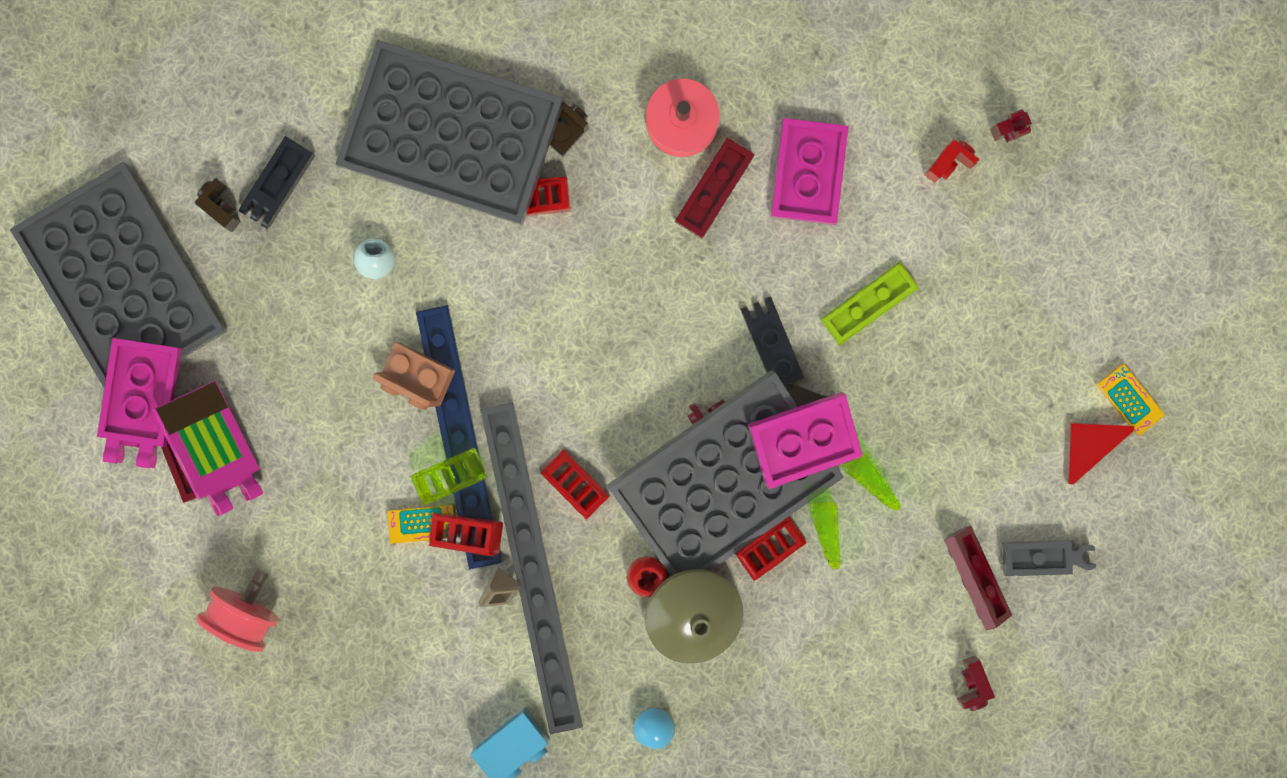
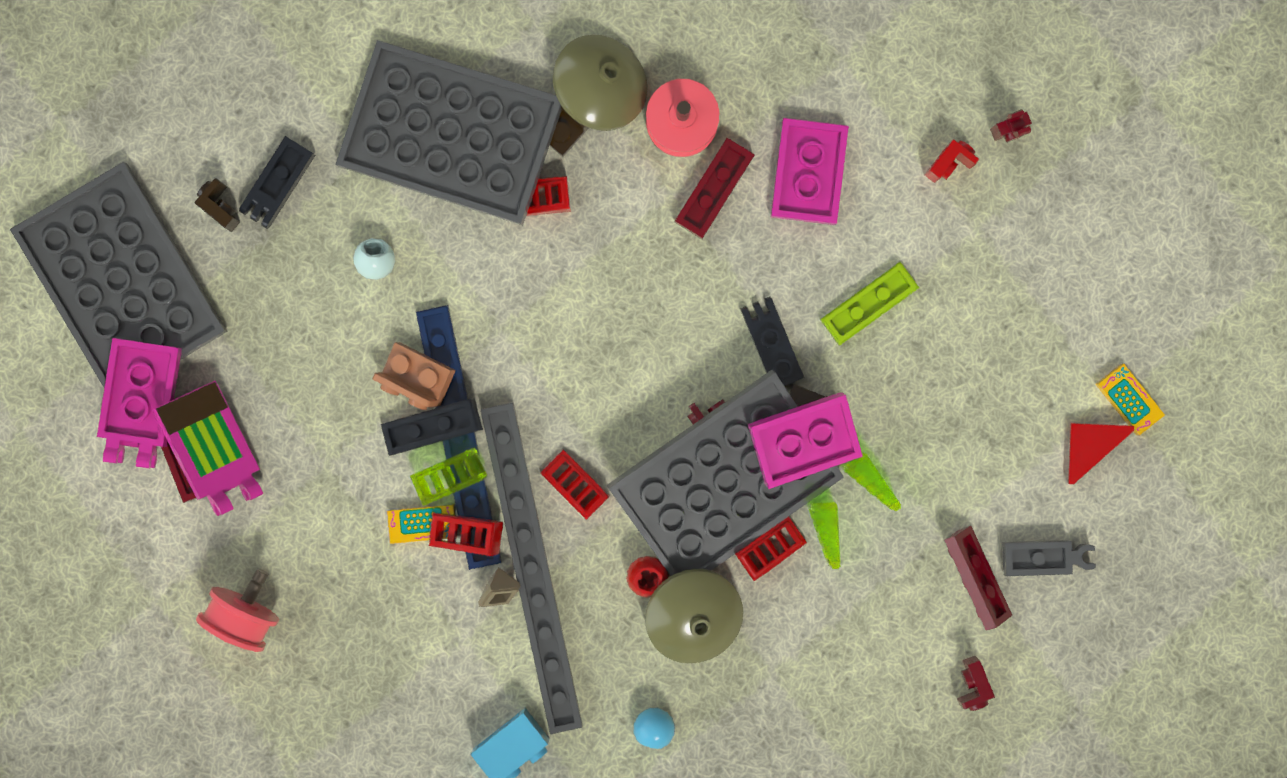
(431, 426): none -> black tile
(587, 90): none -> olive dish

